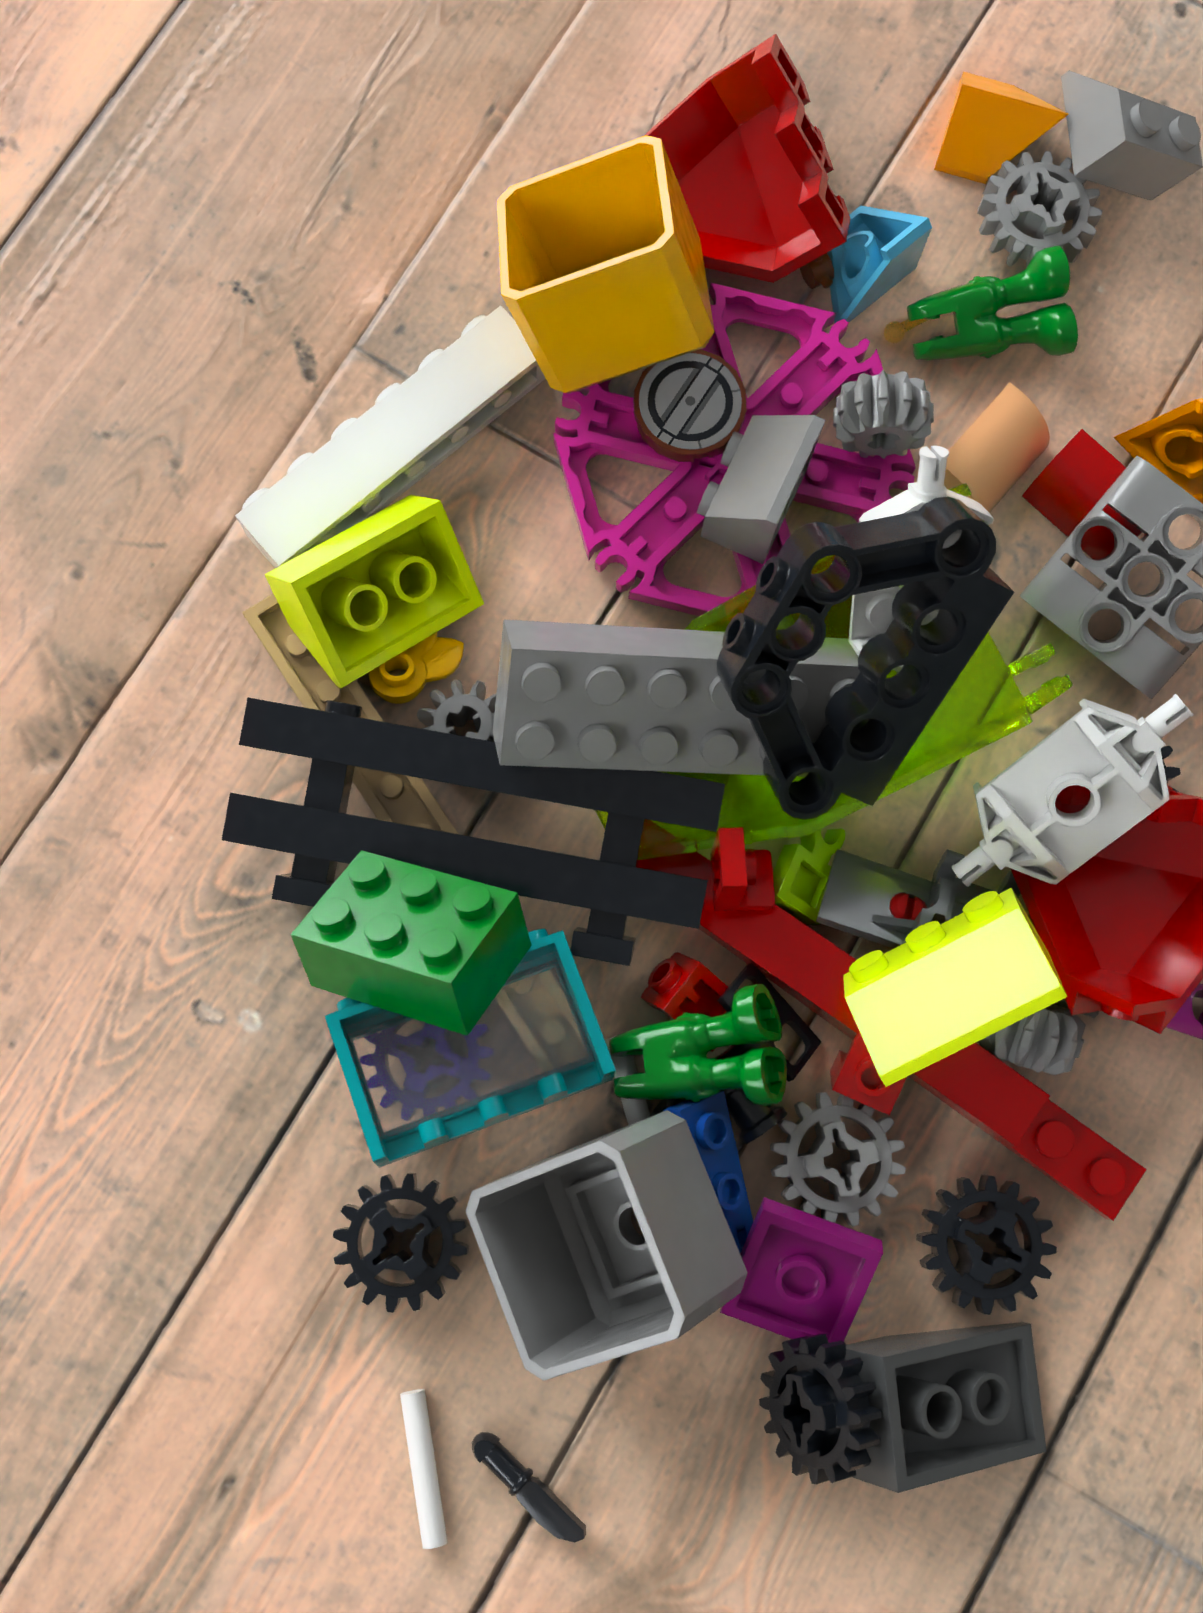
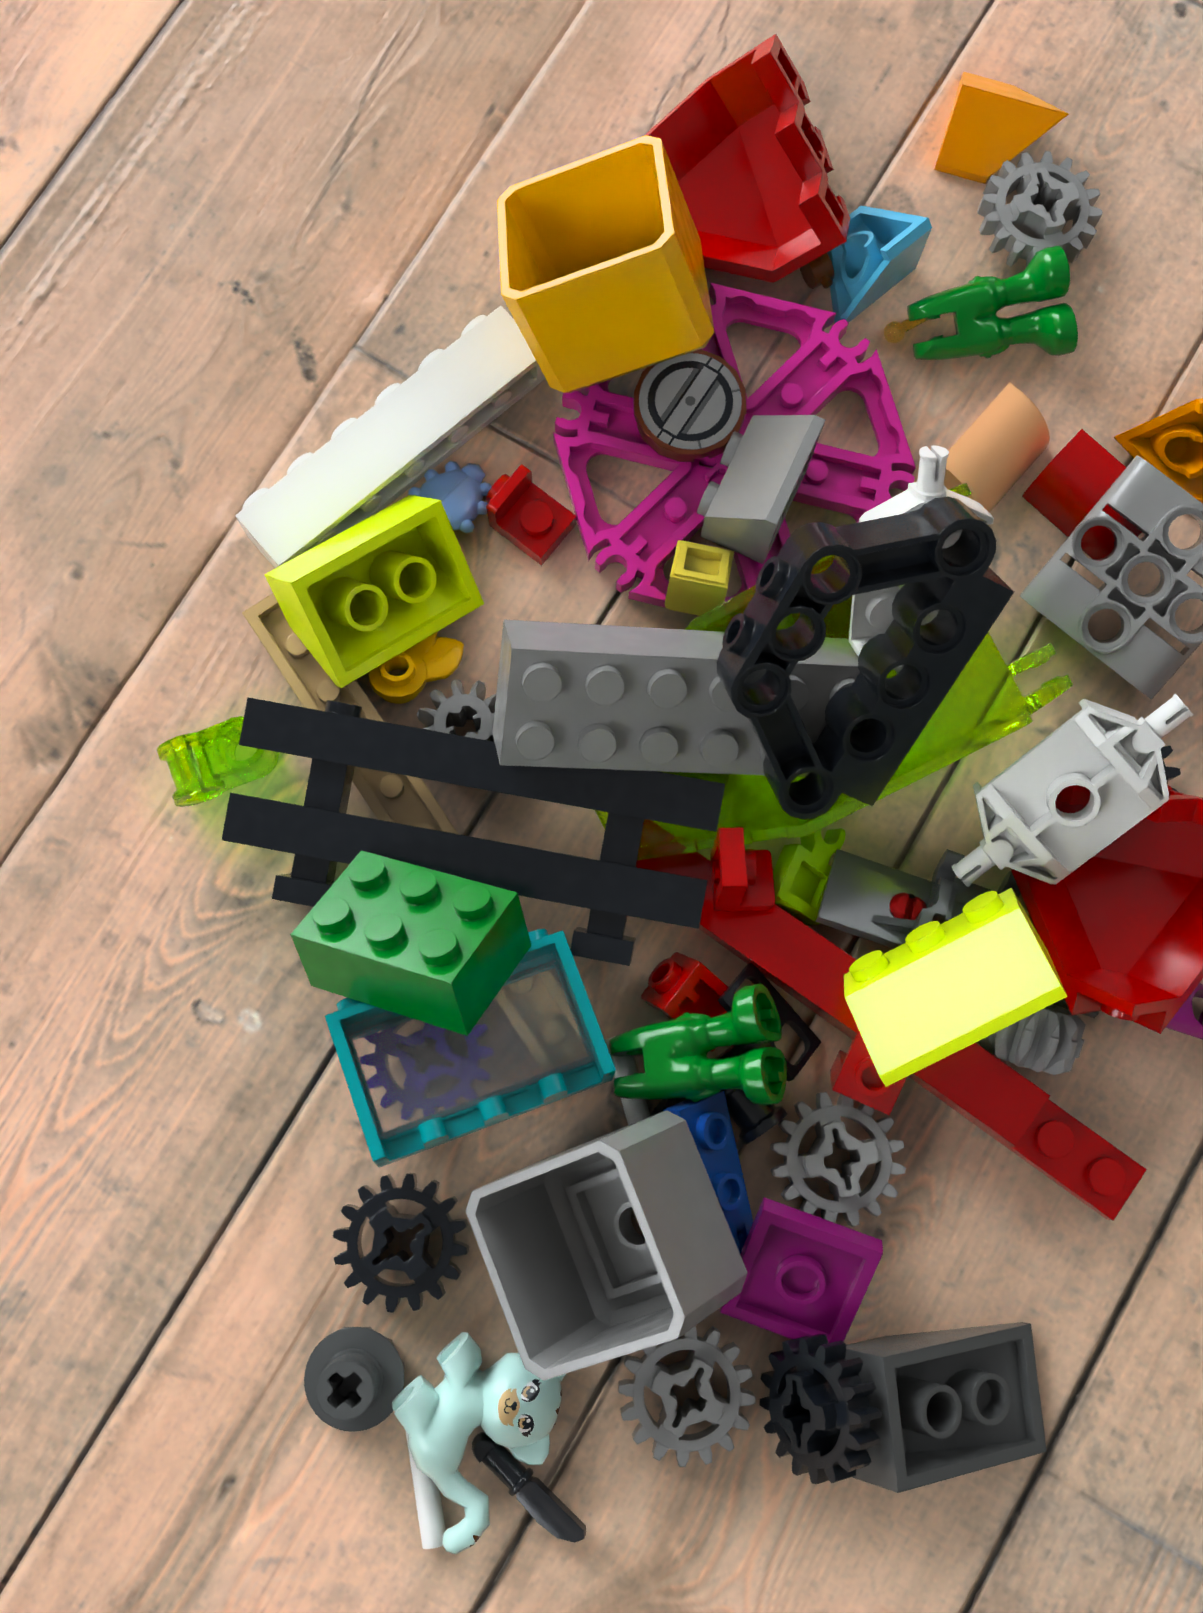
(206, 763): none -> clear neon green piece
(353, 1378): none -> dark grey gear
(458, 491): none -> light blue piece
(504, 1400): none -> light aqua animal
(528, 515): none -> red bracket
(698, 578): none -> light yellow slope
(711, 1406): none -> light grey gear
(883, 414): light grey gear -> none
(977, 1266): black gear -> none
(1128, 138): light grey slope -> none

